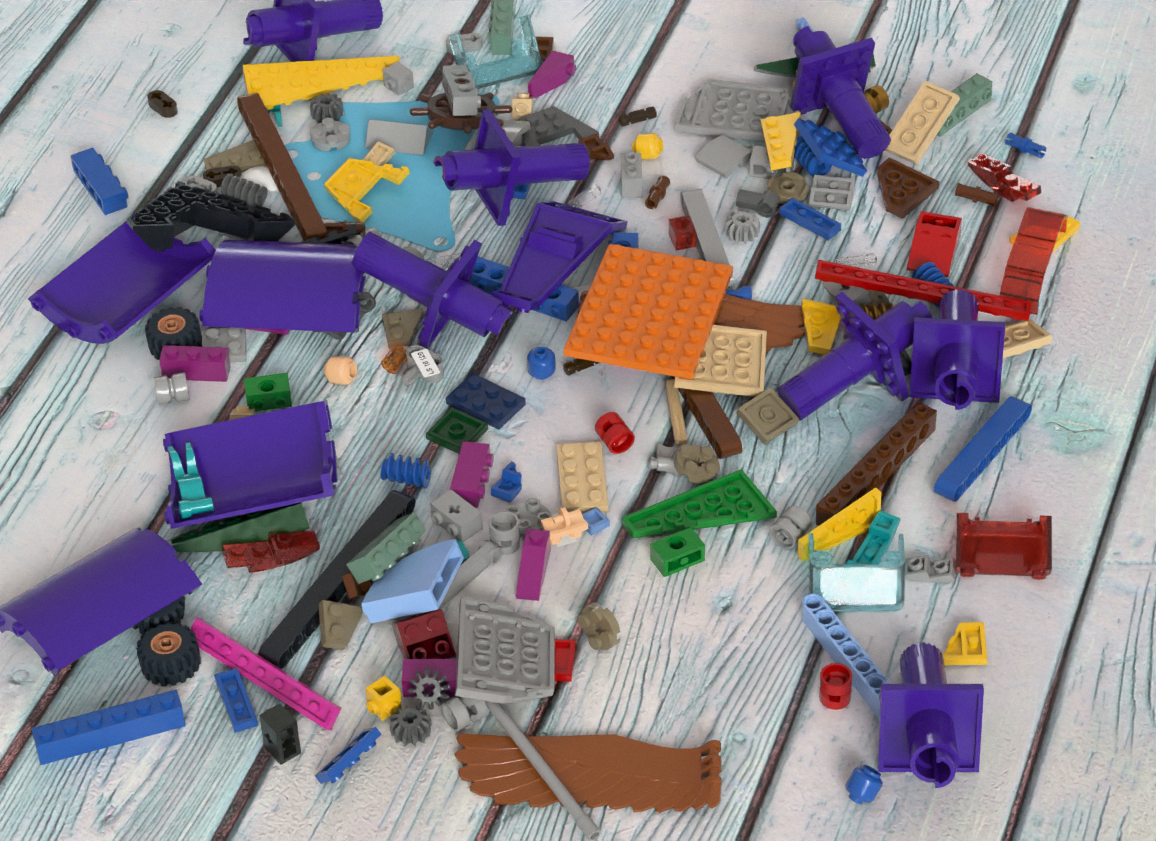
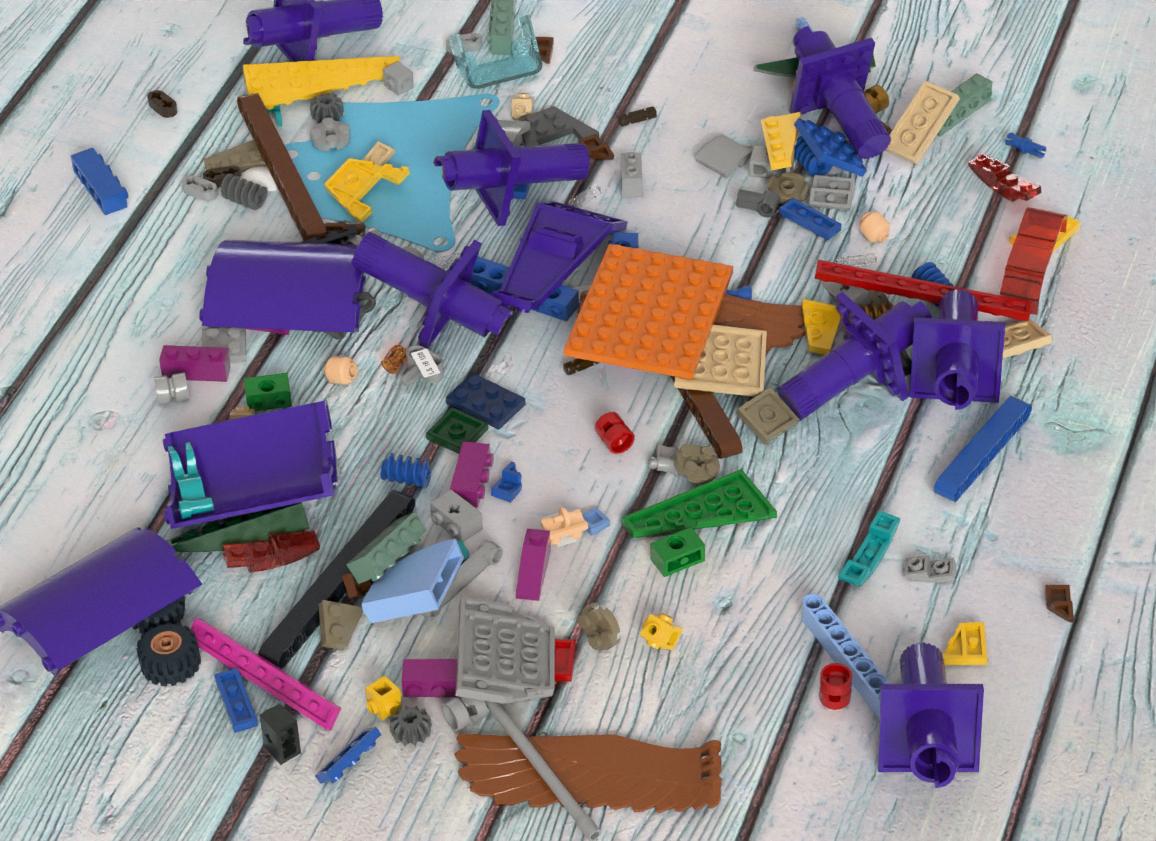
(108, 727): blue brick -> none
(117, 284): dark purple panel -> none
(174, 328): black wheel -> none
(193, 206): black wedge -> none
(401, 136): light grey slope -> none
(401, 326): dark tan wing -> none
(421, 686): dark grey gear -> none
(424, 636): dark red slope -> none
(460, 104): brick -> none
(505, 531): light grey wheel -> none
(529, 514): light grey dish -> none
(541, 362): blue head -> none
(552, 73): magenta slope -> none
(582, 476): tan plate -> none
(648, 145): yellow head -> none
(657, 192): reddish brown pin -> none
(661, 631): none -> yellow brick
(676, 413): tan axle -> none
(682, 232): clear red brick -> none
(707, 238): light grey beam -> none
(732, 109): light grey plate -> none
(742, 226): light grey gear -> none
(790, 527): light grey wheel -> none
(844, 525): yellow wing -> none
(858, 585): clear light blue windscreen -> none
(864, 784): blue head -> none
(874, 227): none -> light nougat head
(880, 461): reddish brown brick -> none
(903, 187): reddish brown plate -> none
(935, 241): red slope -> none
(976, 194): reddish brown pin -> none
(1003, 547): clear red windscreen -> none
(1059, 601): none -> reddish brown slope

